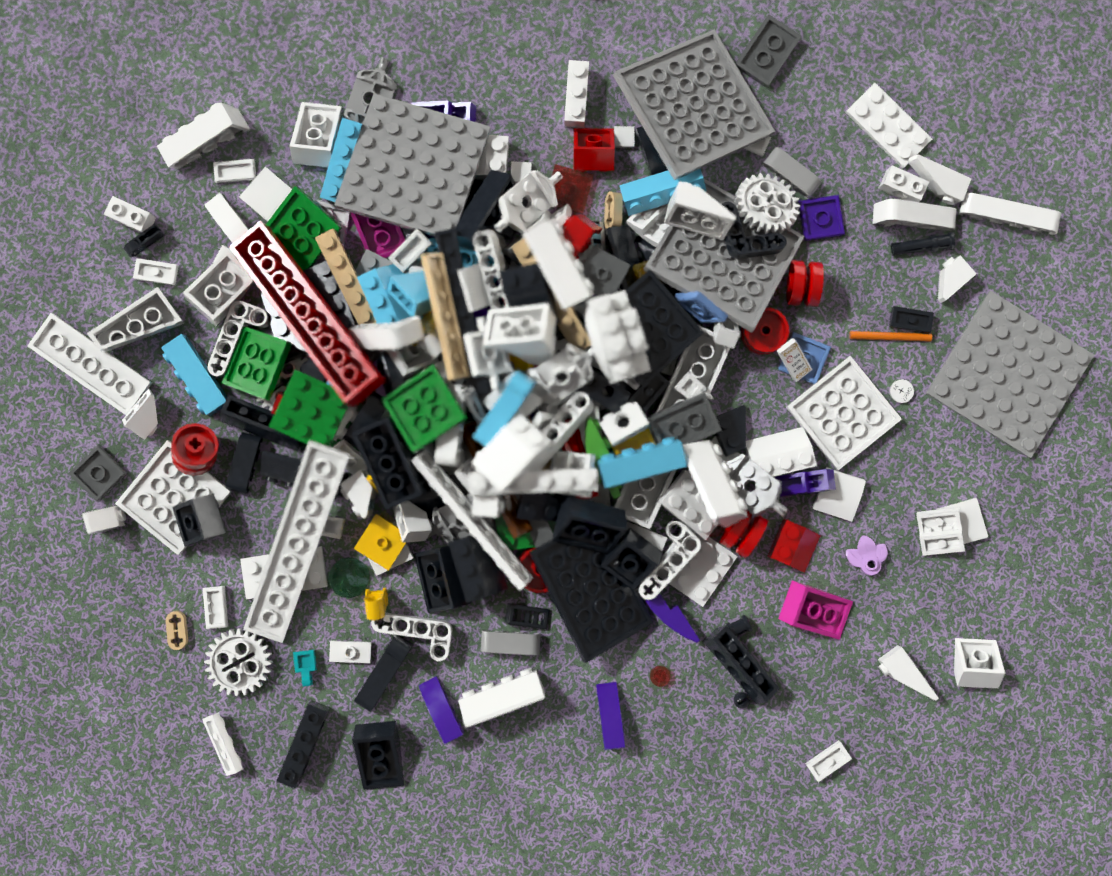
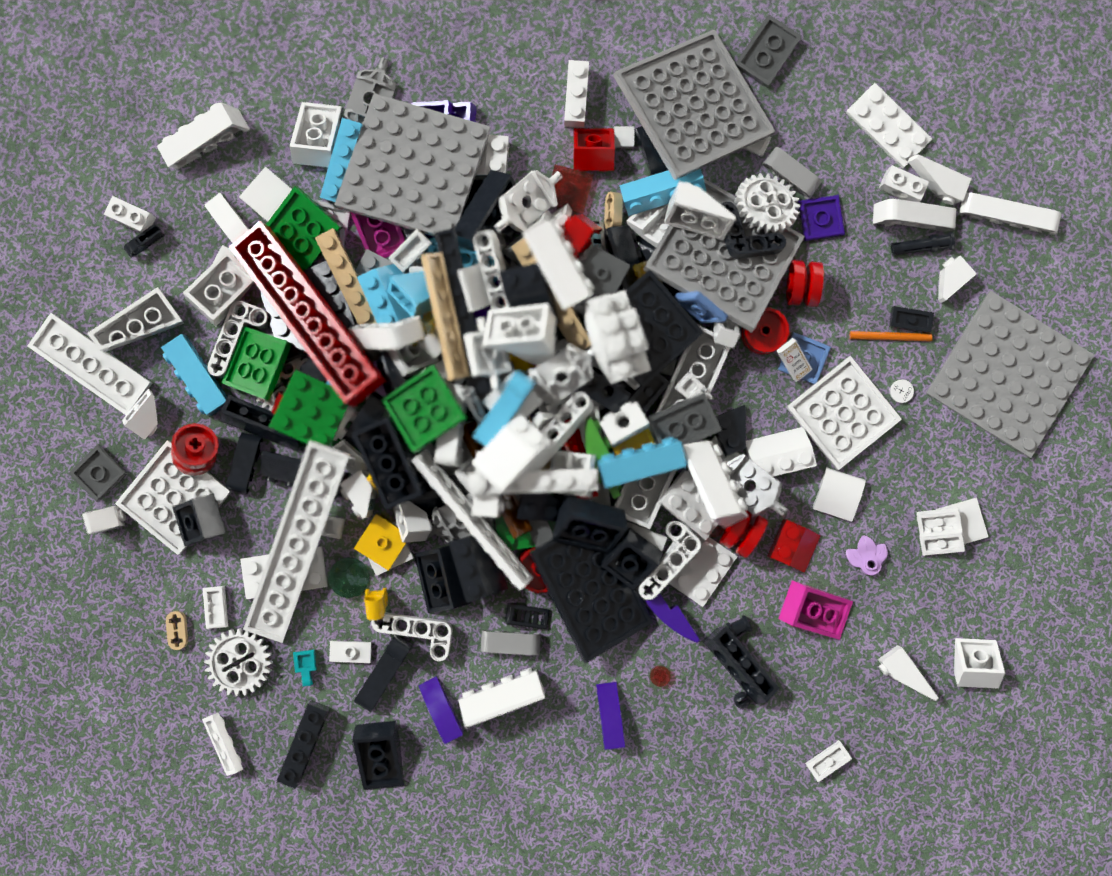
(155, 271): white plate -> none
(234, 171): white tile -> none
(520, 170): white tile -> none
(807, 482): dark purple slope -> none

